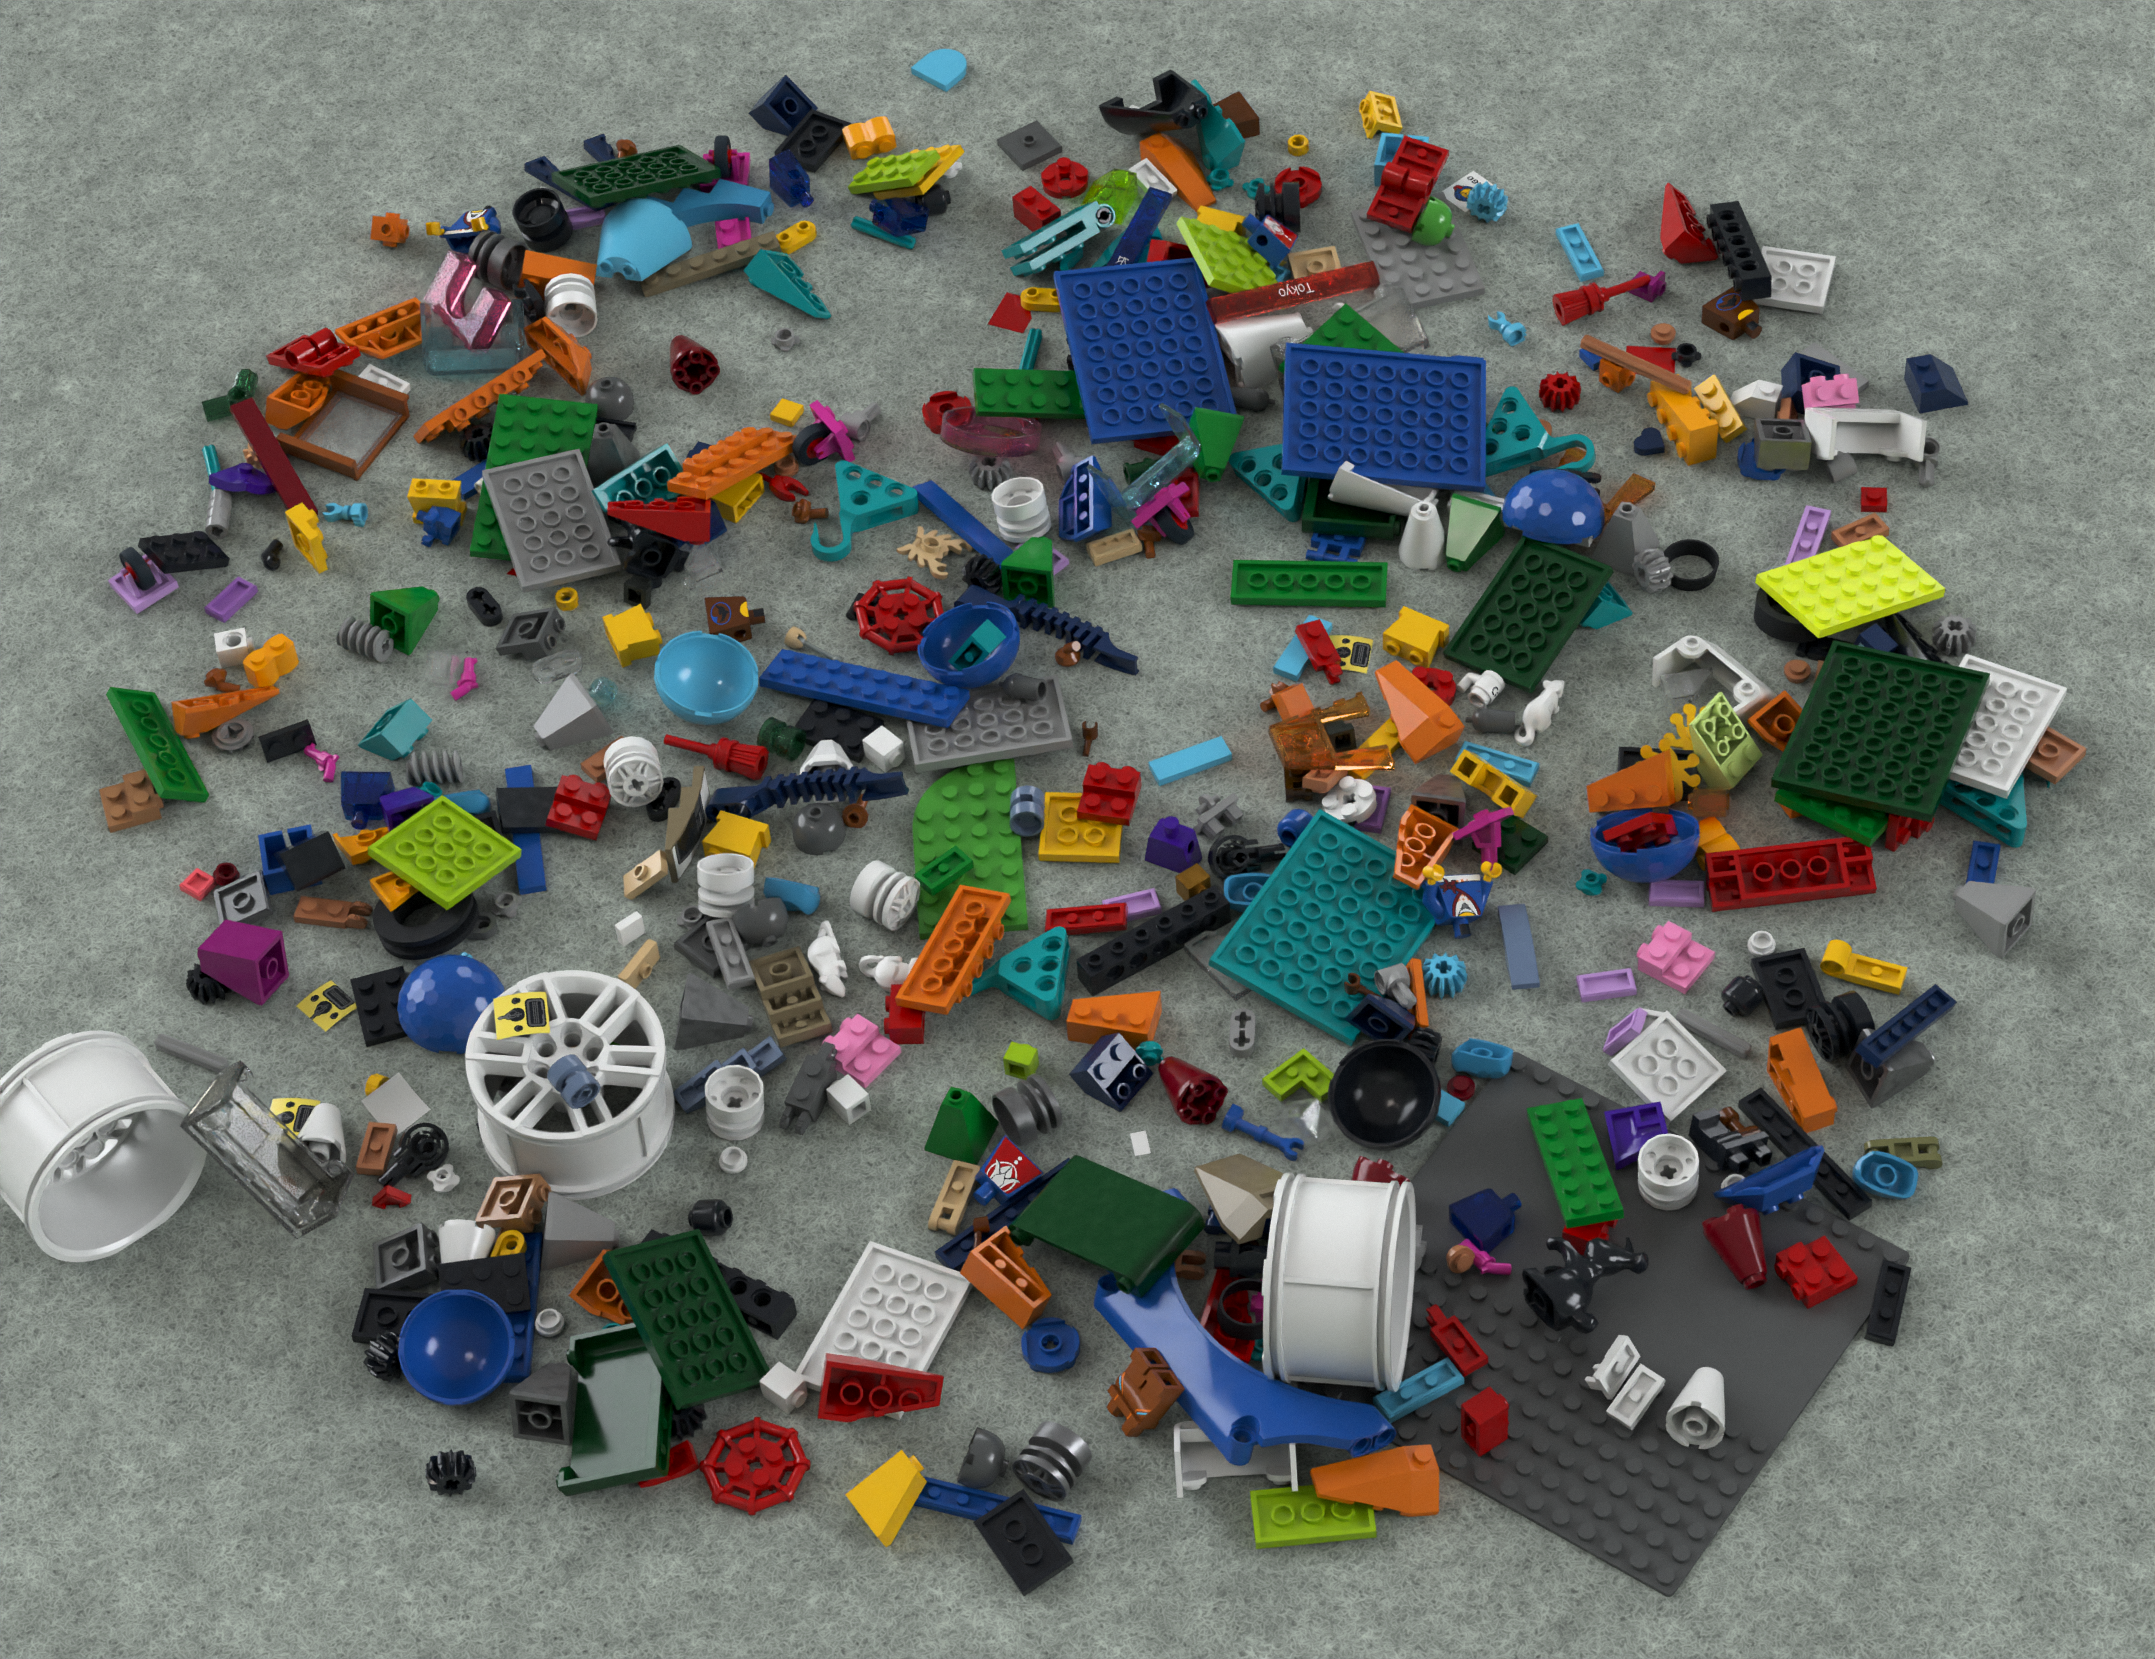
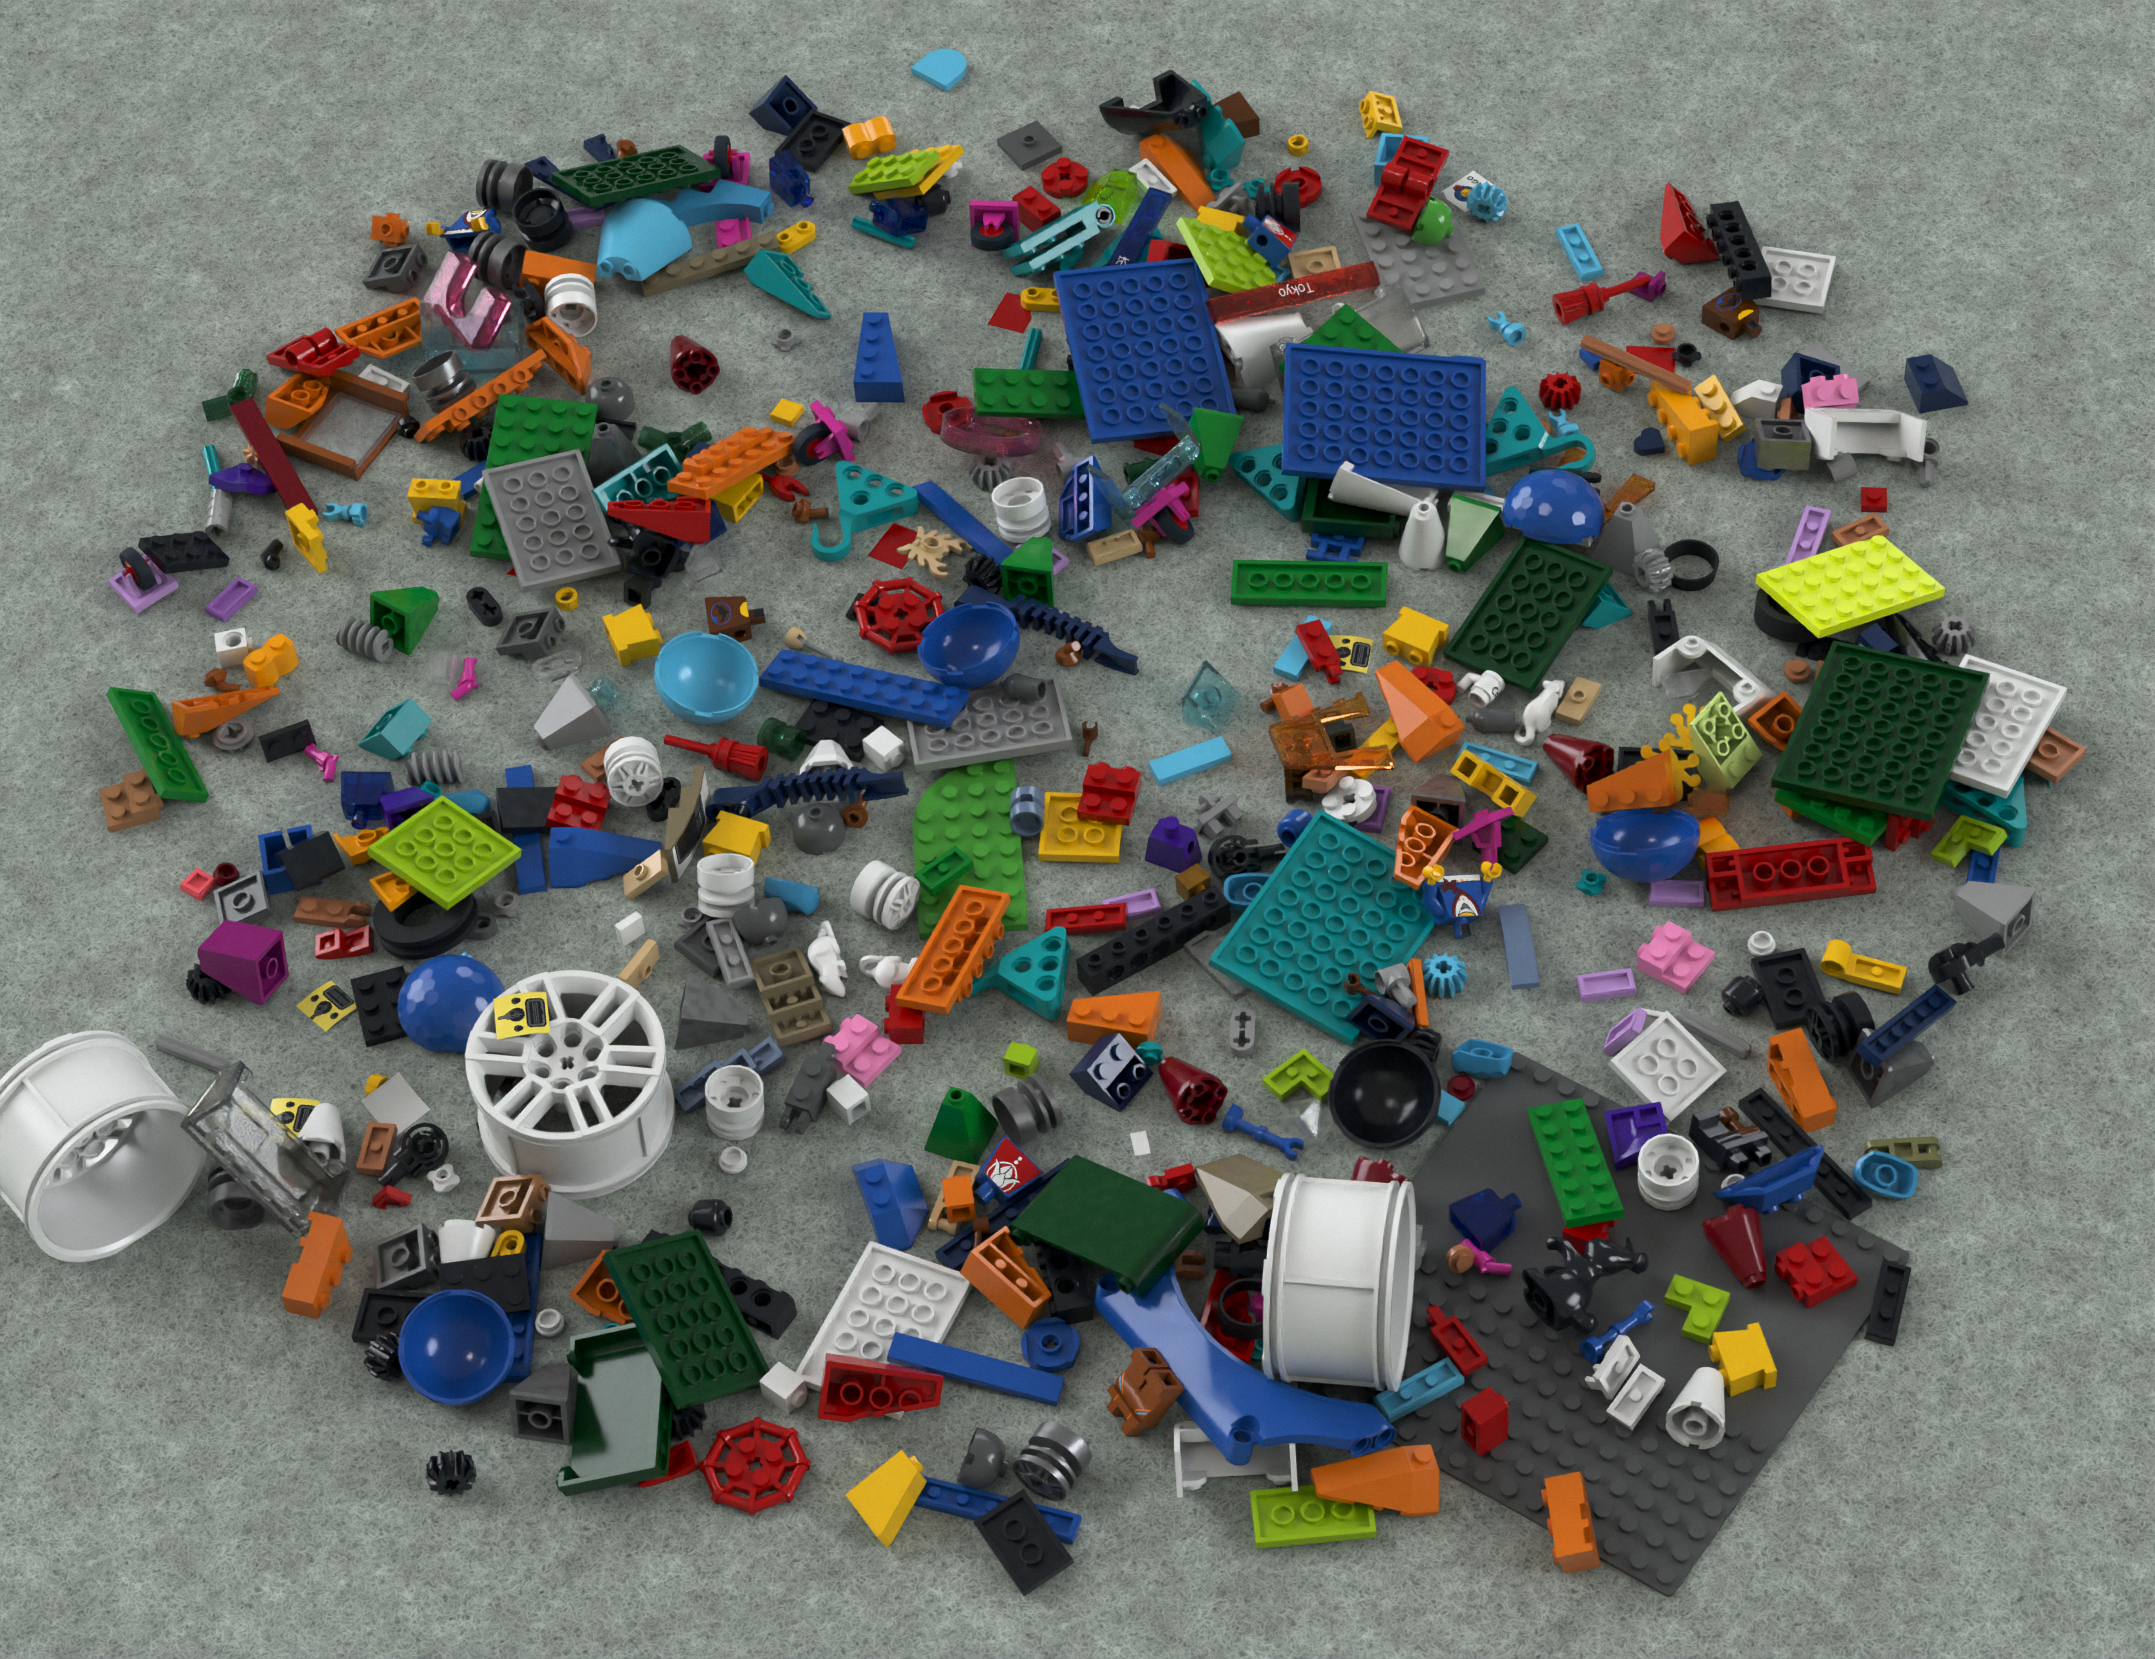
(230, 1204): none -> flat silver wheel
(319, 1266): none -> orange wedge
(337, 944): none -> red slope
(396, 268): none -> dark grey plate
(408, 427): none -> black plate
(443, 379): none -> flat silver wheel
(502, 184): none -> flat silver wheel
(573, 1081): sand blue wheel -> none
(588, 855): none -> blue wedge
(679, 442): none -> clear green piece
(877, 366): none -> blue wedge
(886, 548): none -> red sticker
(892, 1201): none -> blue wedge
(958, 1198): none -> orange brick
(975, 1369): none -> blue tile
(978, 646): teal brick -> none
(994, 224): none -> plate
(1071, 1307): none -> black brick
(1179, 1177): none -> red plate
(1208, 699): none -> clear light blue slope
(1232, 200): none -> light grey hips
(1562, 426): none -> medium azure piece
(1570, 1523): none -> orange wedge
(1578, 701): none -> tan plate
(1580, 759): none -> dark red cone
(1594, 1347): none -> blue piece
(1643, 832): red plate -> none
(1662, 626): none -> black hinge
(1702, 1302): none -> lime plate
(1743, 1359): none -> yellow hips
(1957, 958): none -> black pin
(1967, 835): none -> lime plate

